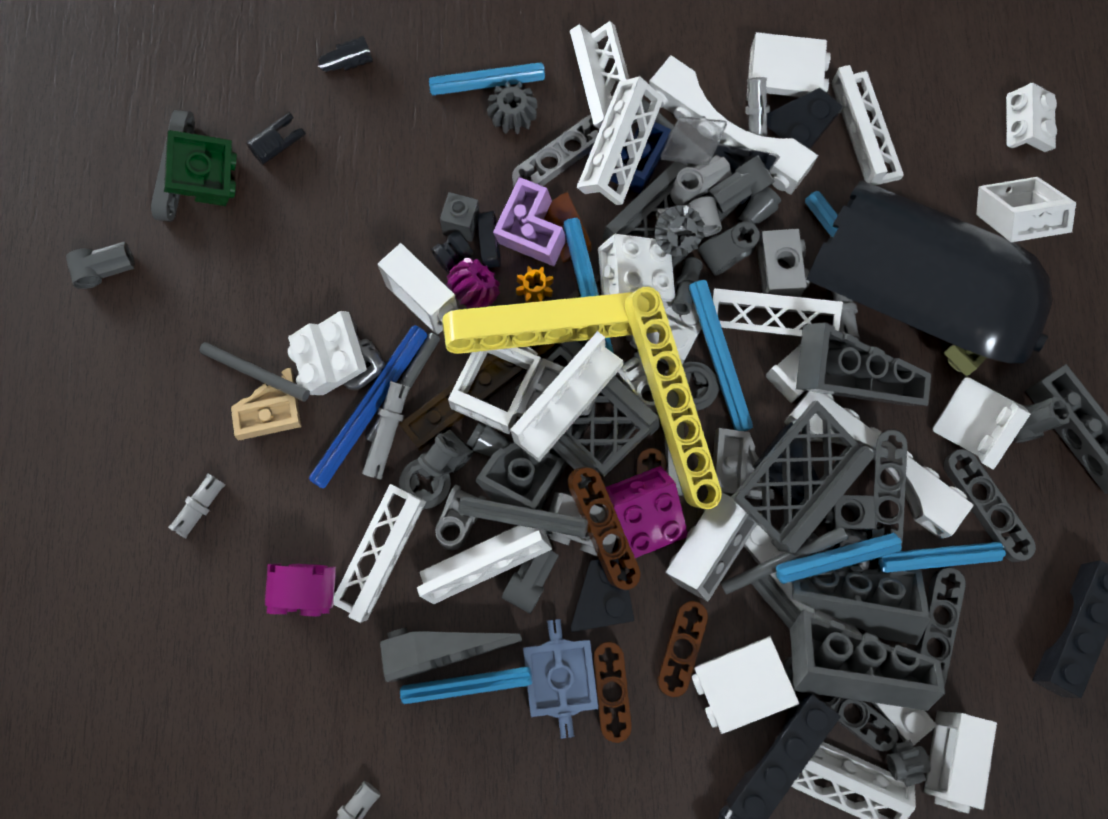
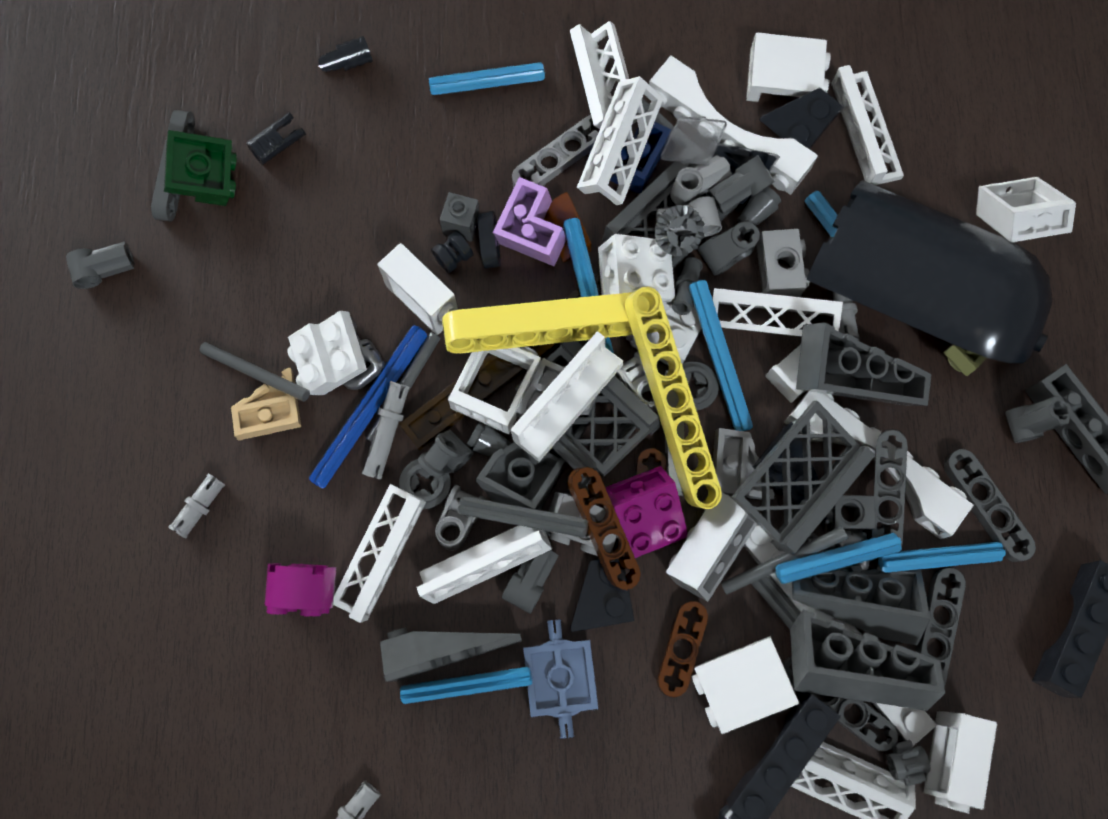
(473, 284): magenta gear -> none
(502, 109): dark grey gear -> none
(530, 279): light orange gear -> none
(623, 717): reddish brown beam -> none
(757, 106): light grey pin -> none
(981, 421): white bracket -> none
(1031, 118): white bracket -> none

